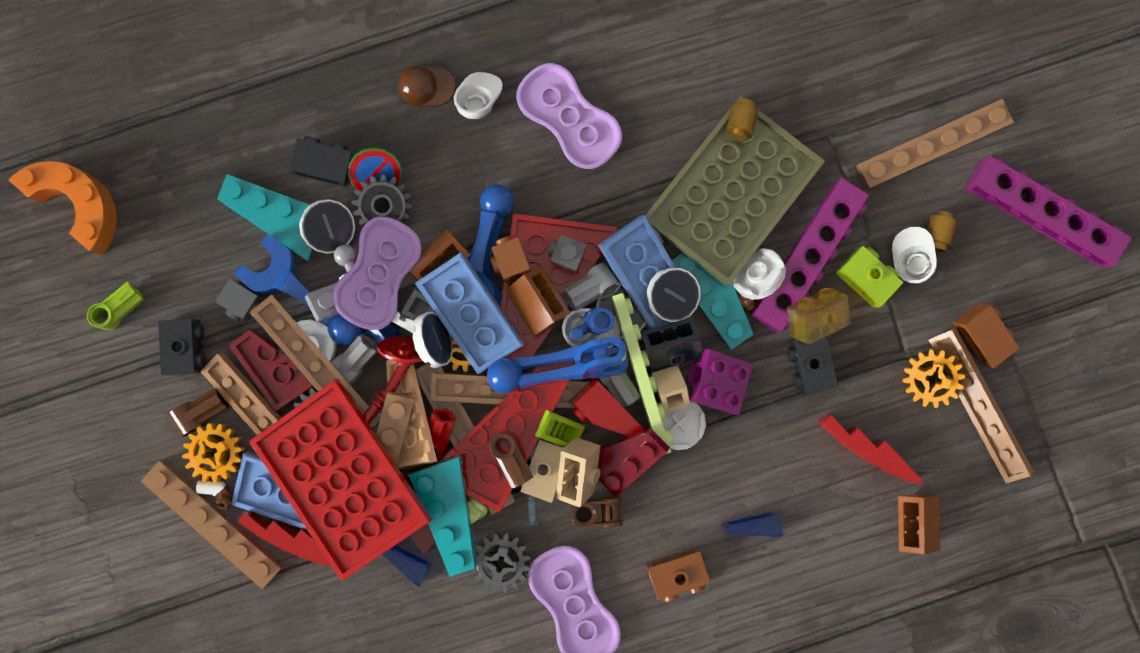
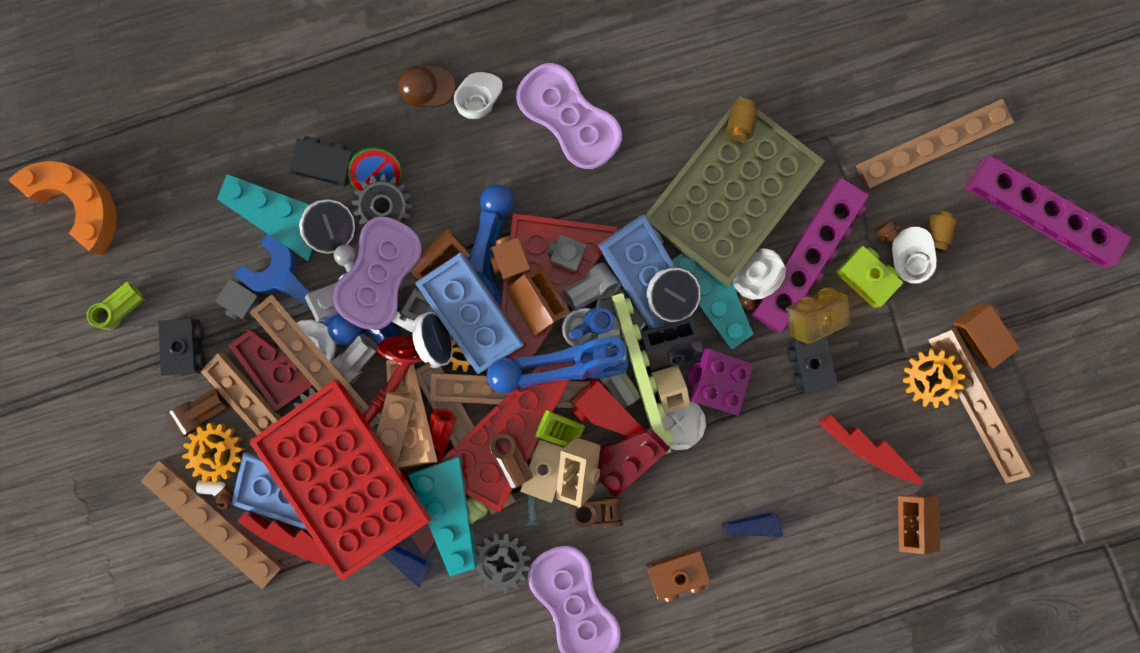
(887, 231): none -> reddish brown plate

